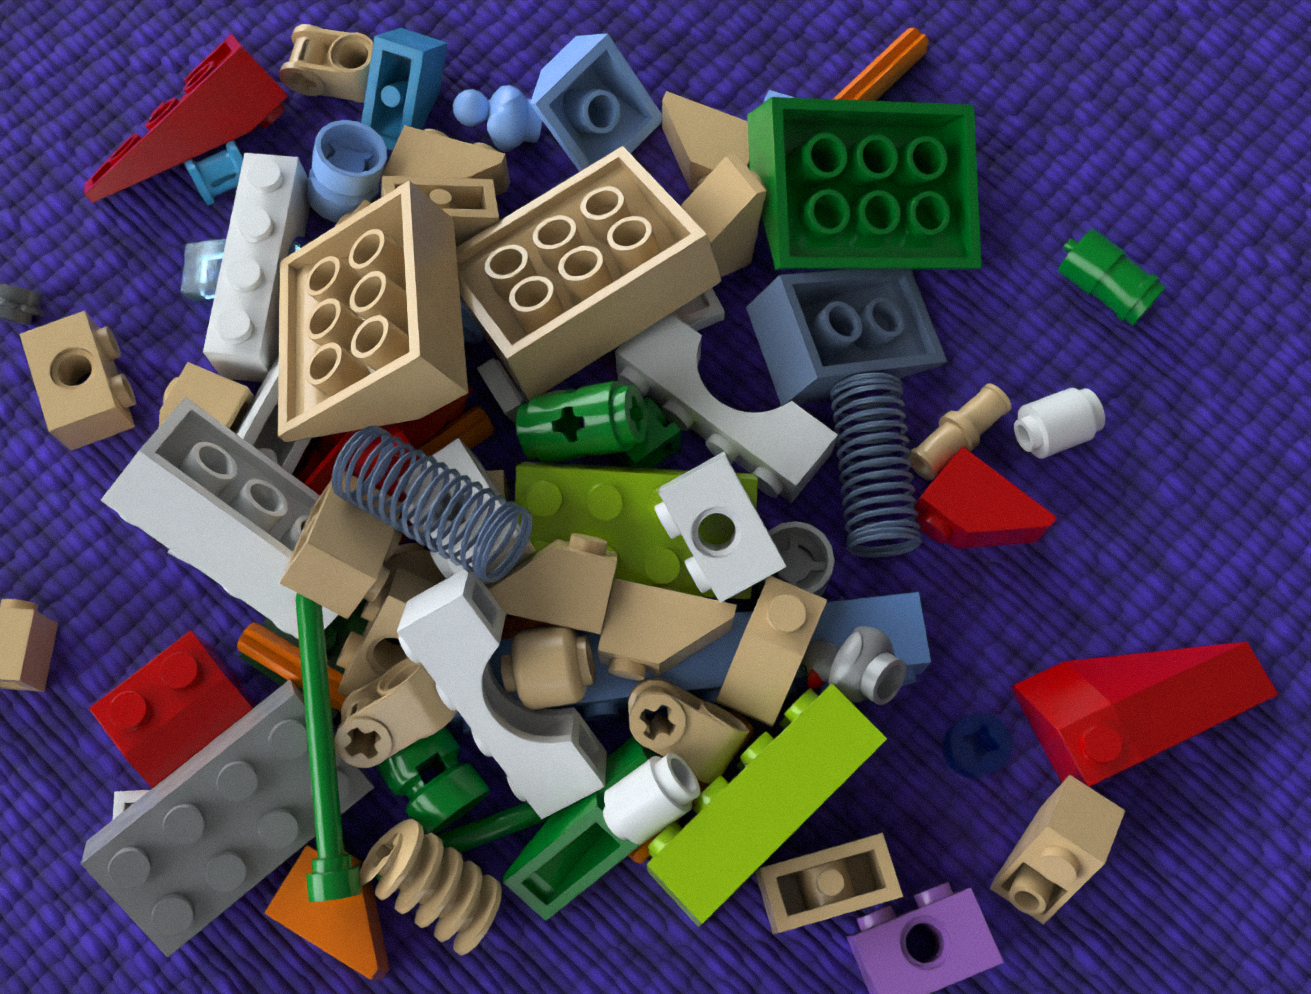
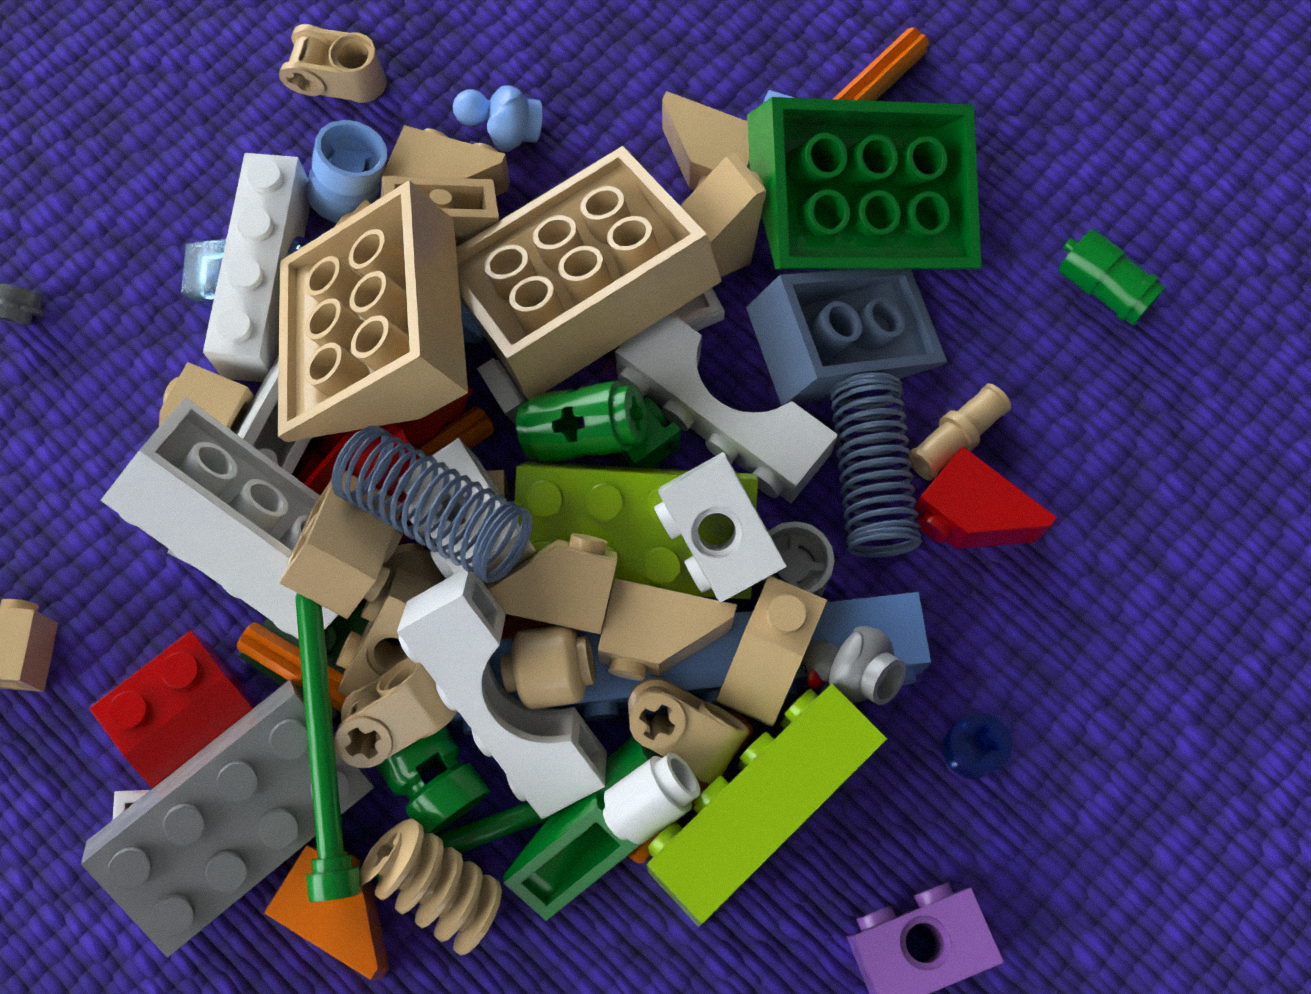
(58, 359): tan brick -> none
(216, 173): dark azure bush -> none
(222, 102): red wedge -> none
(402, 82): dark azure slope -> none
(593, 101): light blue slope -> none
(828, 883): tan brick -> none
(1059, 422): white brick -> none
(1059, 850): tan slope -> none
(1128, 707): red wedge -> none

